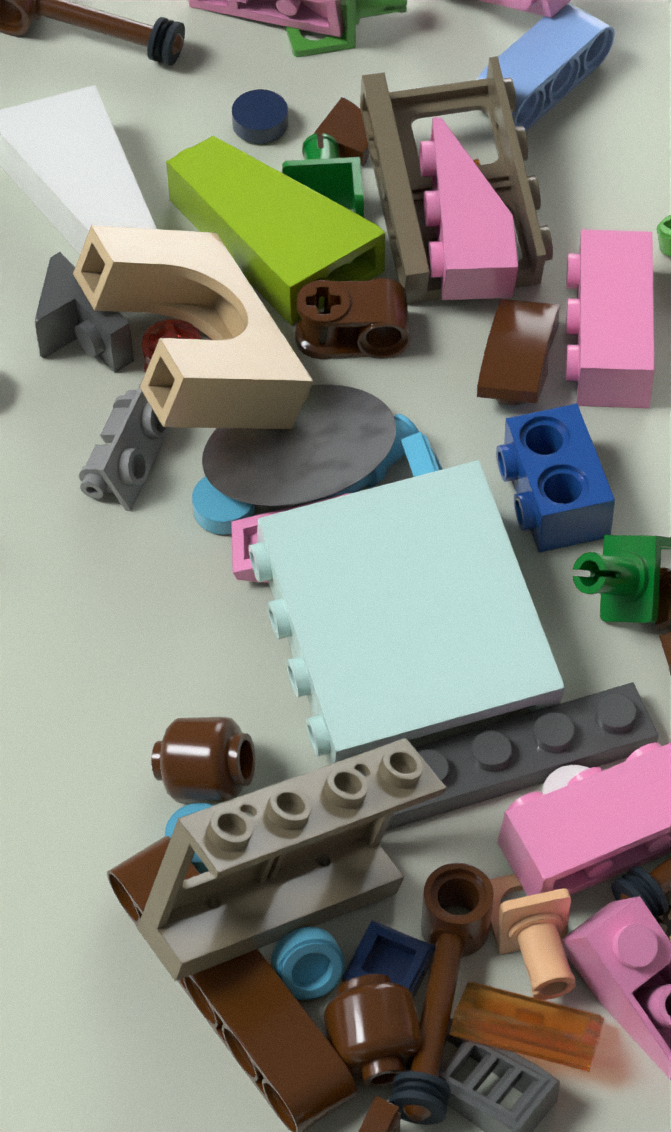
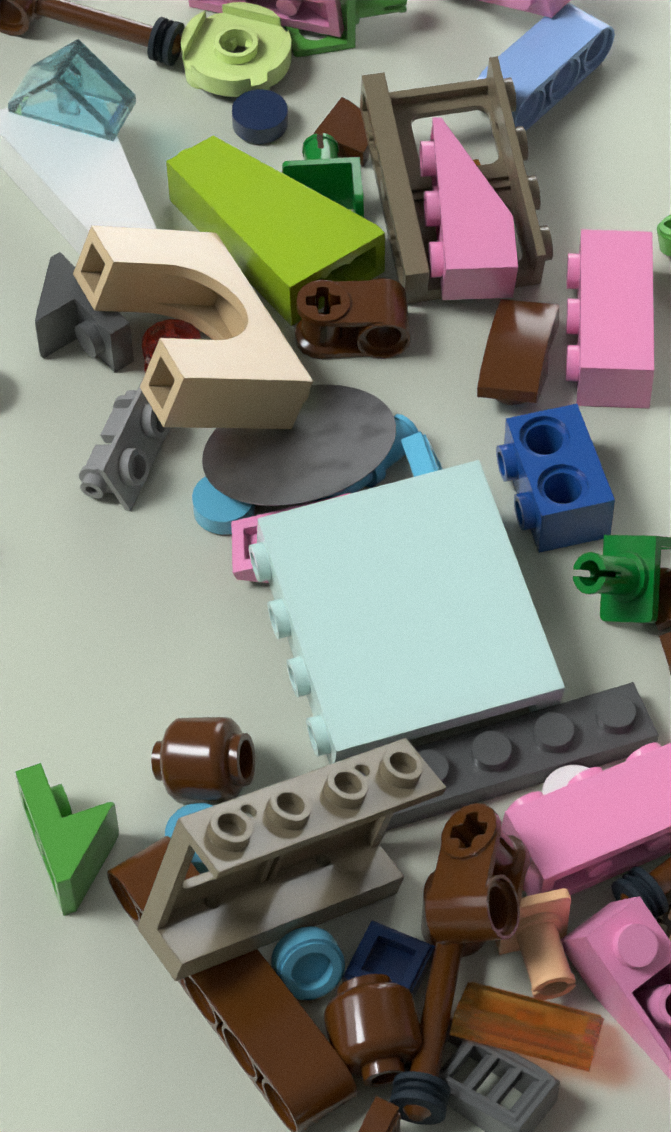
(69, 843): none -> bright green slope
(75, 93): none -> clear light blue slope
(229, 74): none -> yellowish green plate
(476, 879): none -> reddish brown piece

